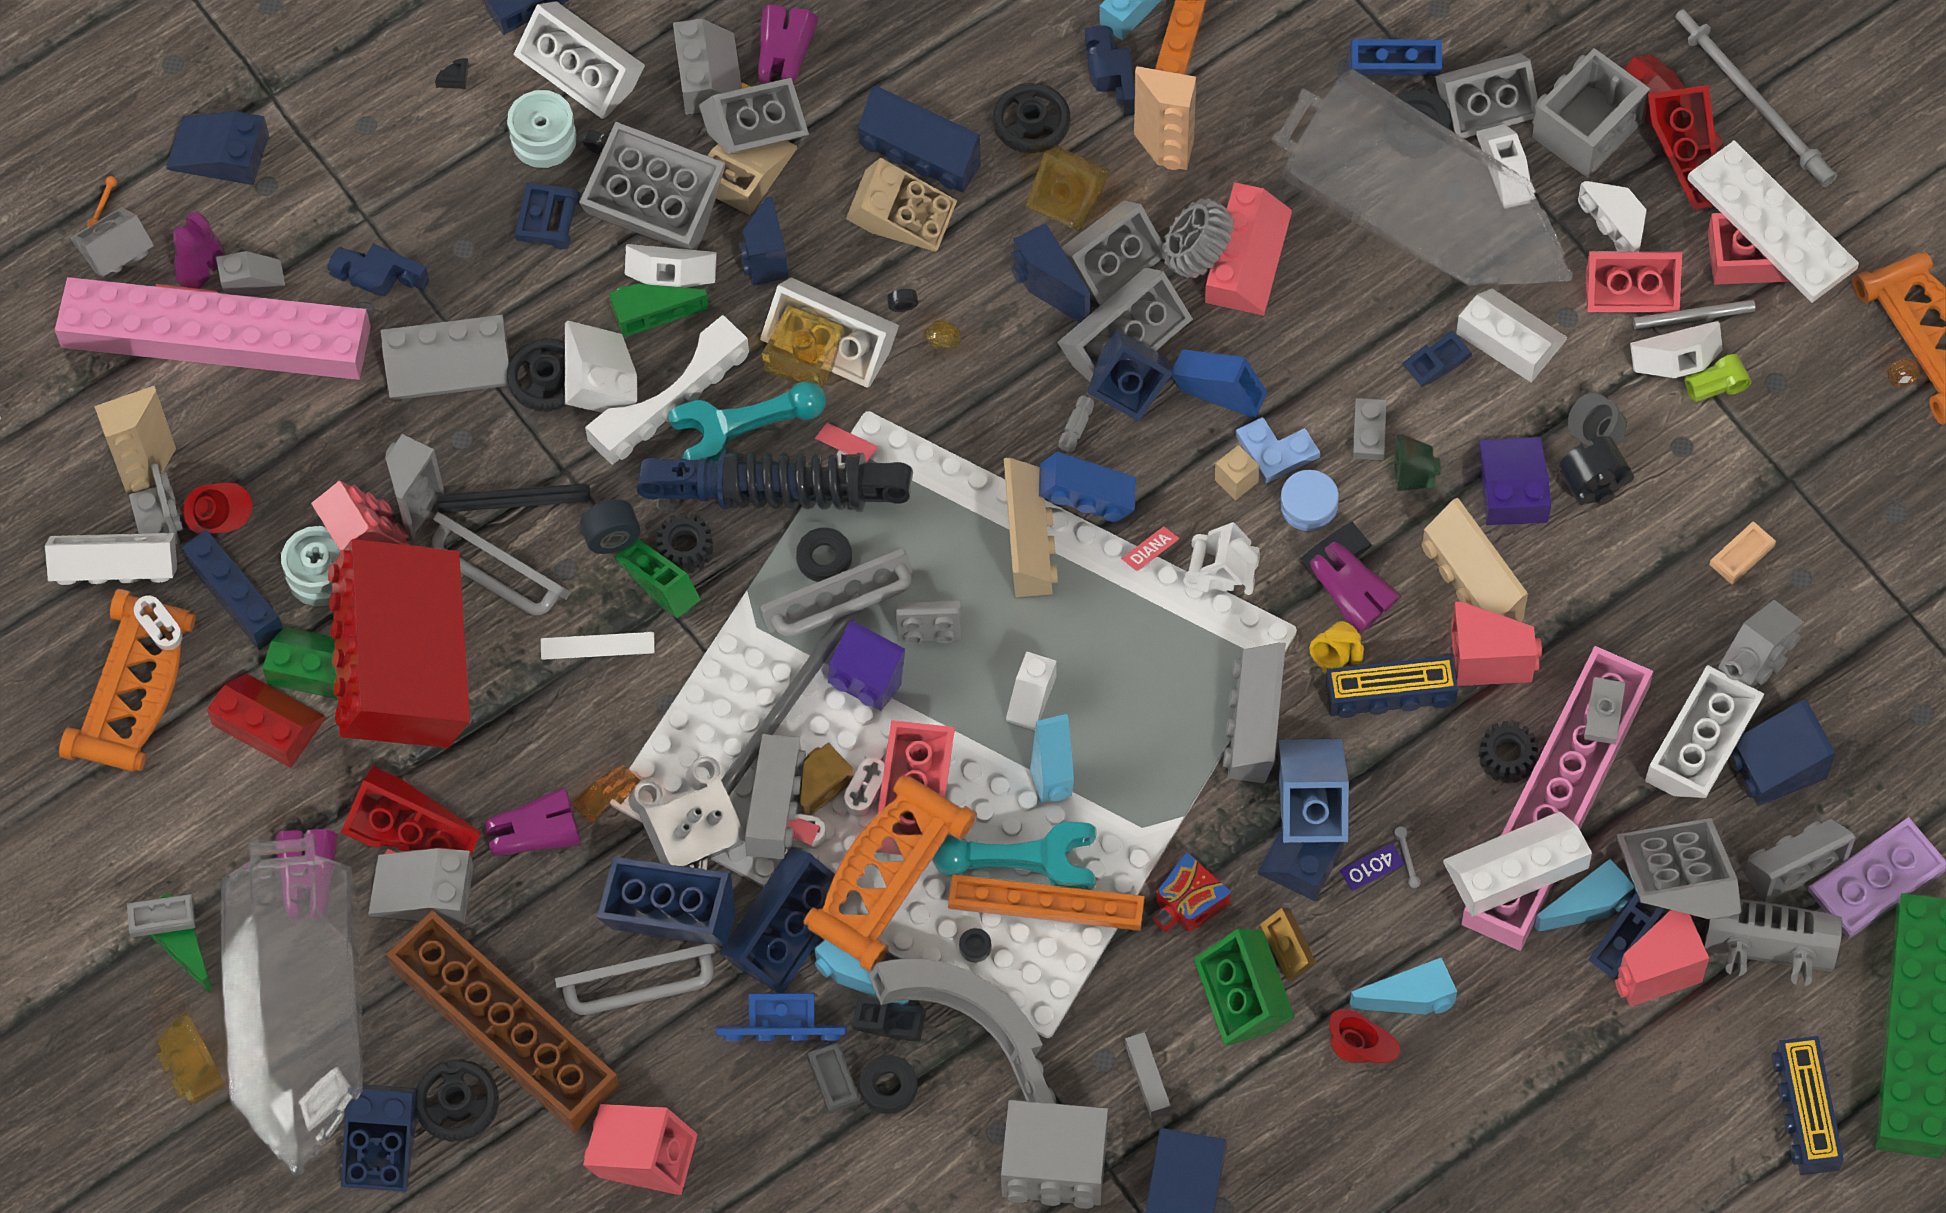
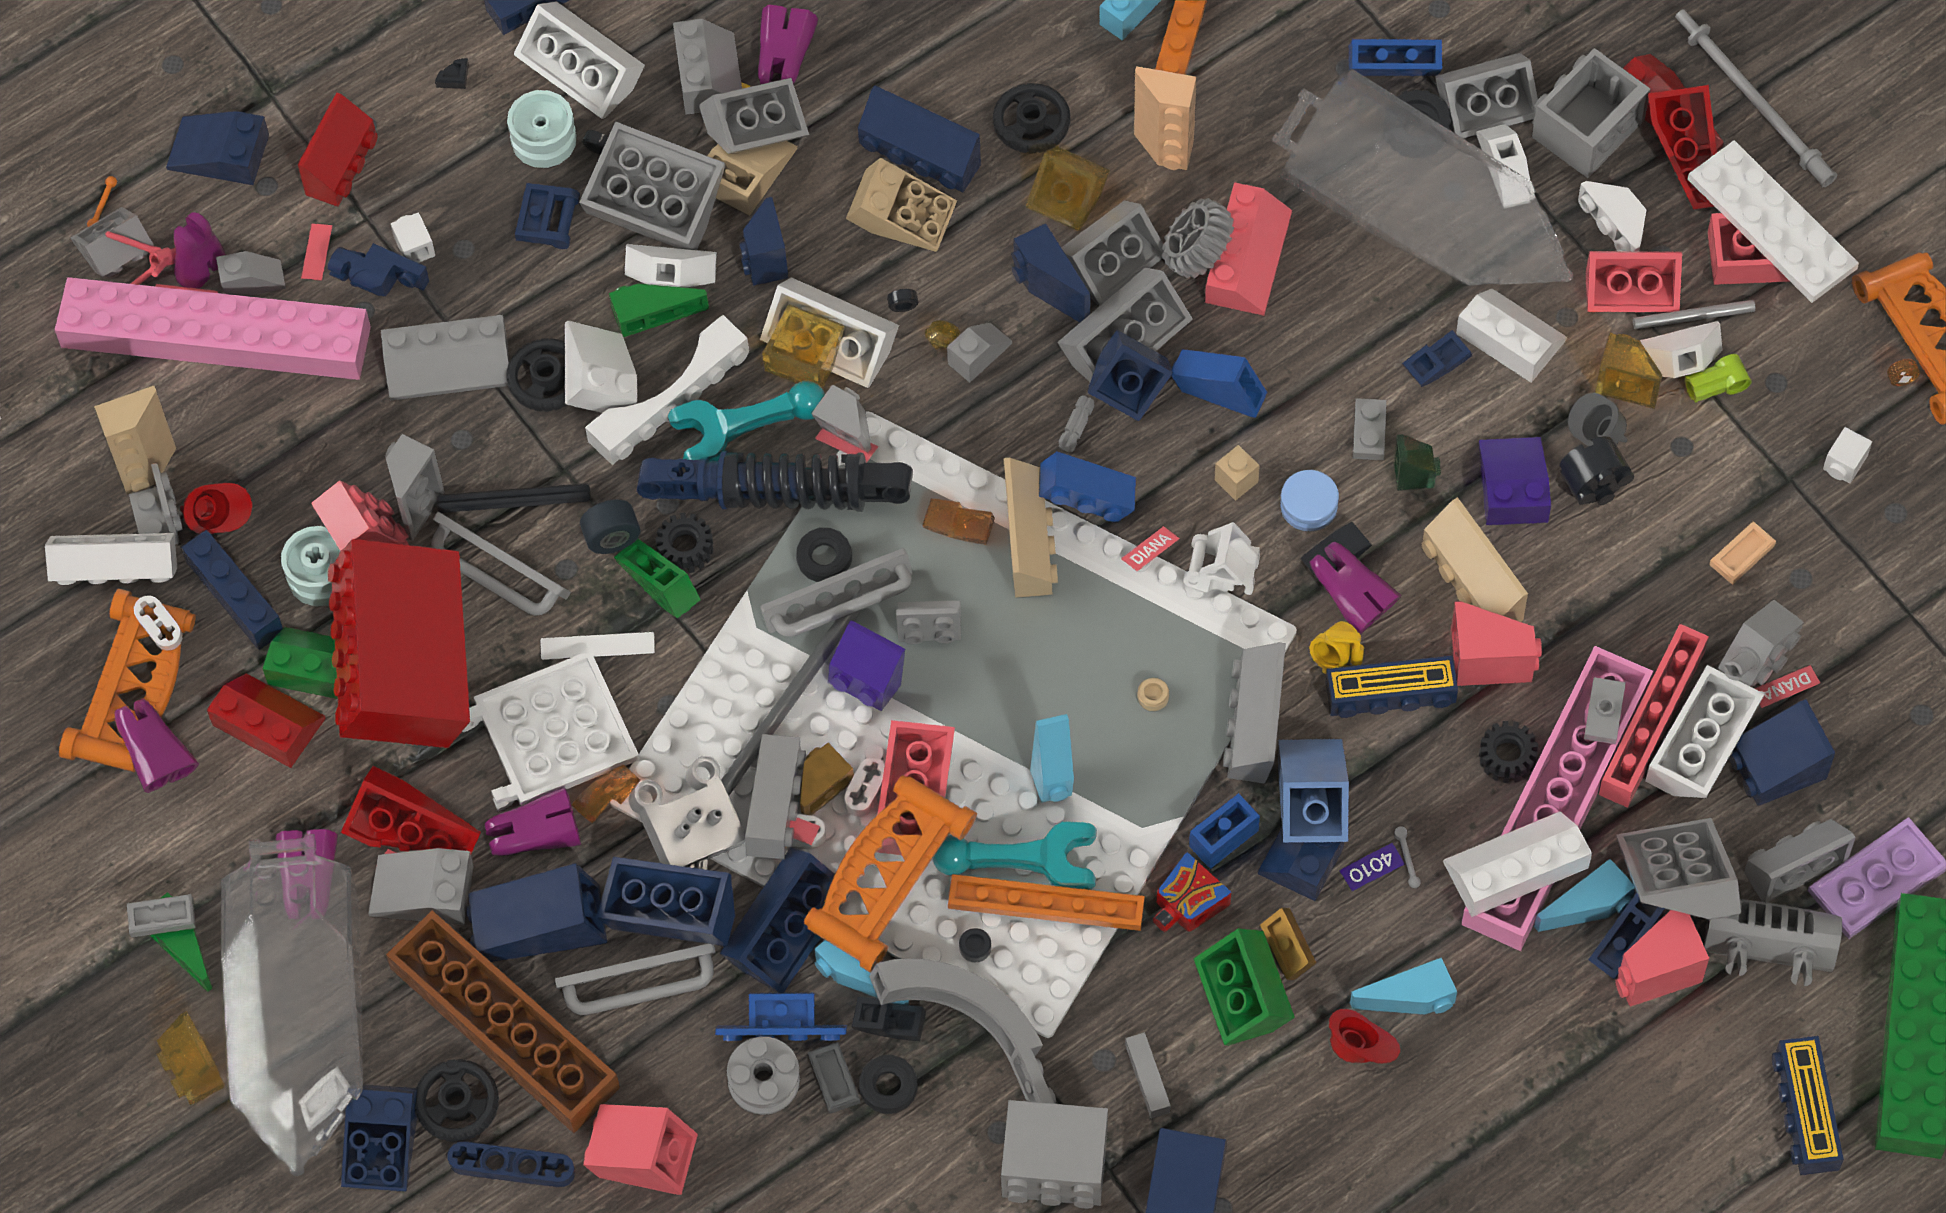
(153, 747): none -> magenta piece
(158, 257): none -> coral plant
(316, 252): none -> coral sticker
(336, 151): none -> red slope
(413, 238): none -> white brick
(512, 1159): none -> dark blue beam
(537, 915): none -> dark blue slope
(553, 729): none -> white plate
(763, 1055): none -> light grey wheel
(844, 417): none -> light grey slope
(957, 522): none -> clear orange slope
(976, 349): none -> light grey slope
(1031, 690): white slope -> none
(1110, 67): dark blue plate -> none
(1153, 694): none -> tan tile
(1224, 831): none -> blue brick
(1276, 456): light blue plate -> none
(1628, 372): none -> clear yellow slope
(1653, 715): none -> coral brick
(1788, 685): none -> coral sticker
(1847, 455): none -> white brick

